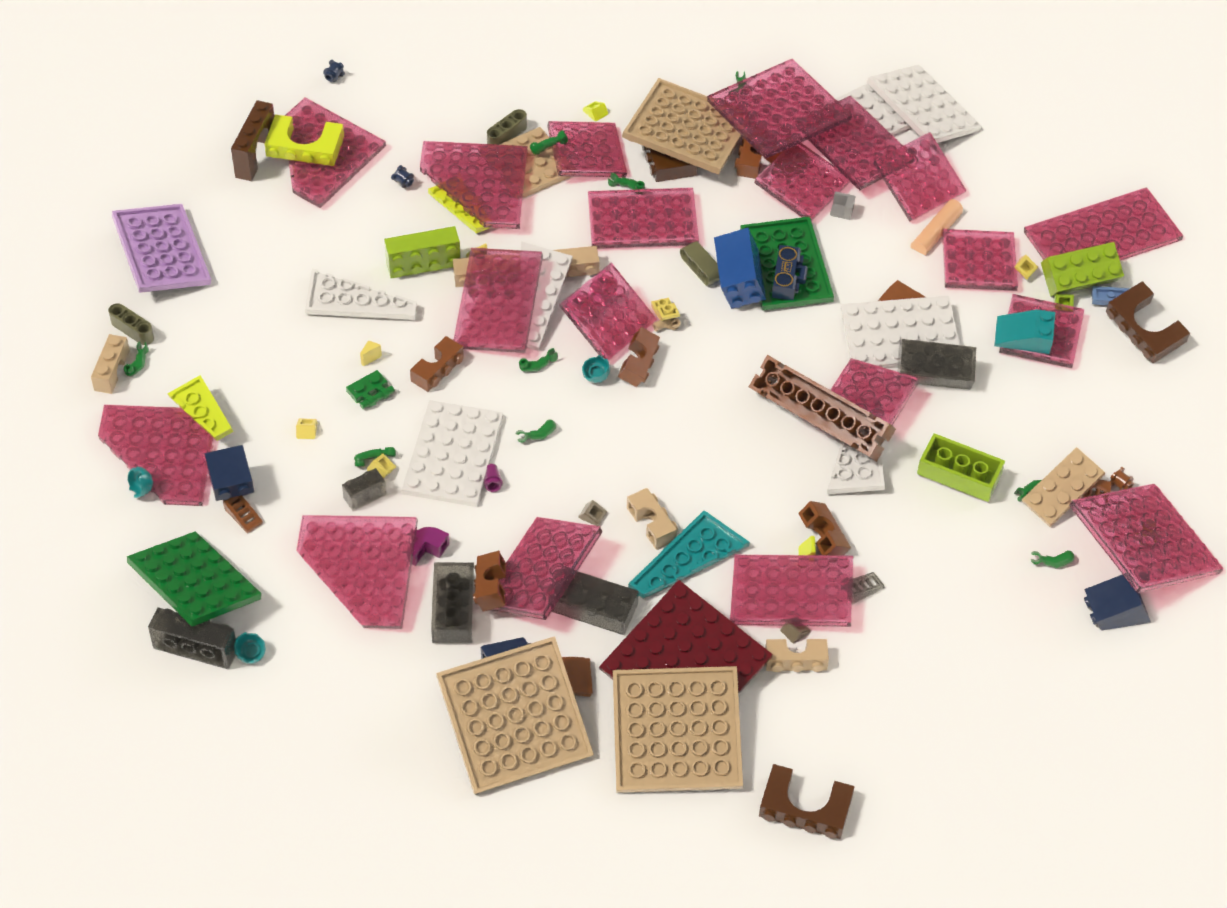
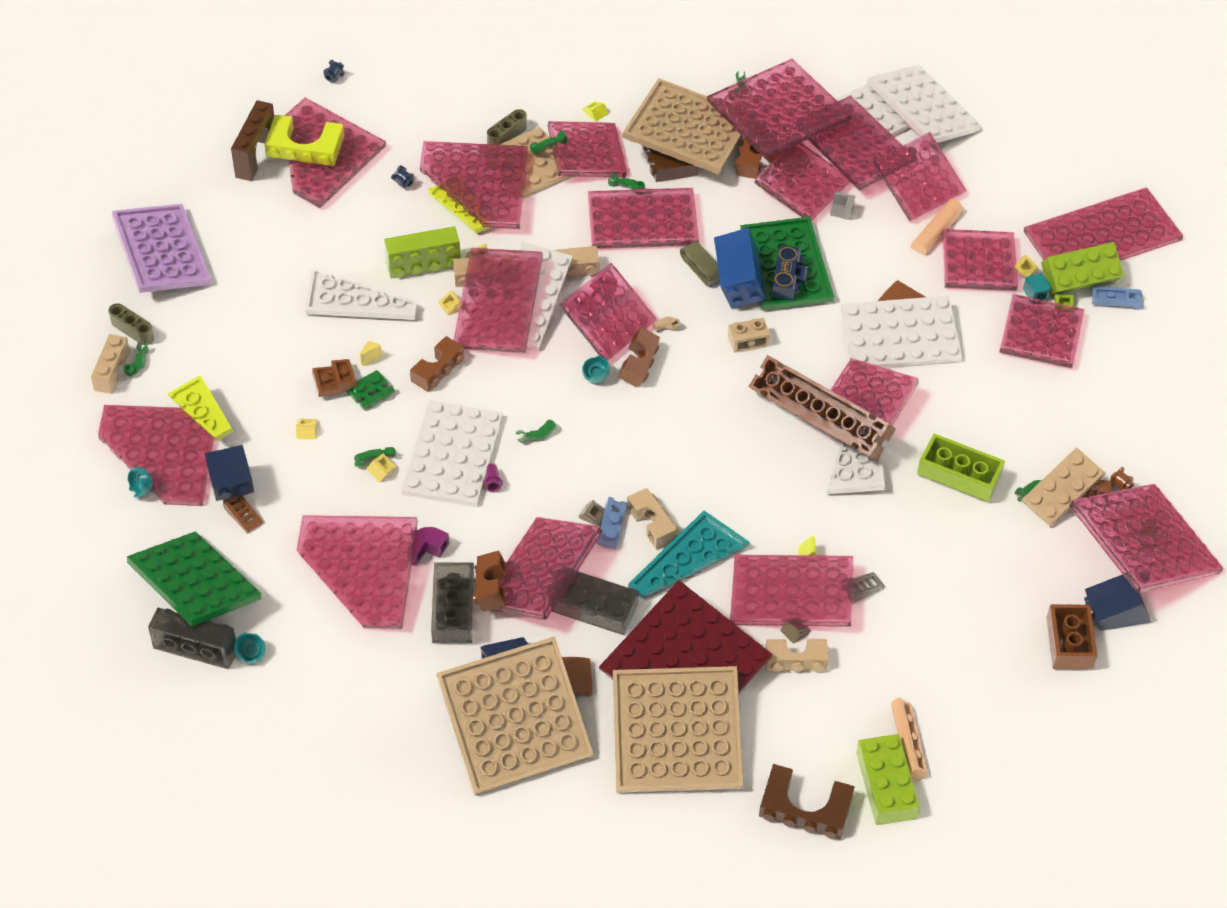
(334, 378): none -> dark orange slope
(364, 489): clear smoke brick -> none
(450, 302): none -> light yellow slope
(529, 366): green arm -> none
(611, 523): none -> medium blue plate
(664, 309): light yellow slope -> none
(748, 335): none -> tan brick
(819, 518): dark orange arch -> none
(887, 779): none -> lime brick
(909, 737): none -> light nougat brick
(938, 363): clear smoke brick -> none
(1026, 331): teal slope -> none
(1037, 287): none -> teal brick
(1057, 561): green arm -> none
(1071, 636): none -> dark orange brick
(1152, 344): reddish brown arch -> none

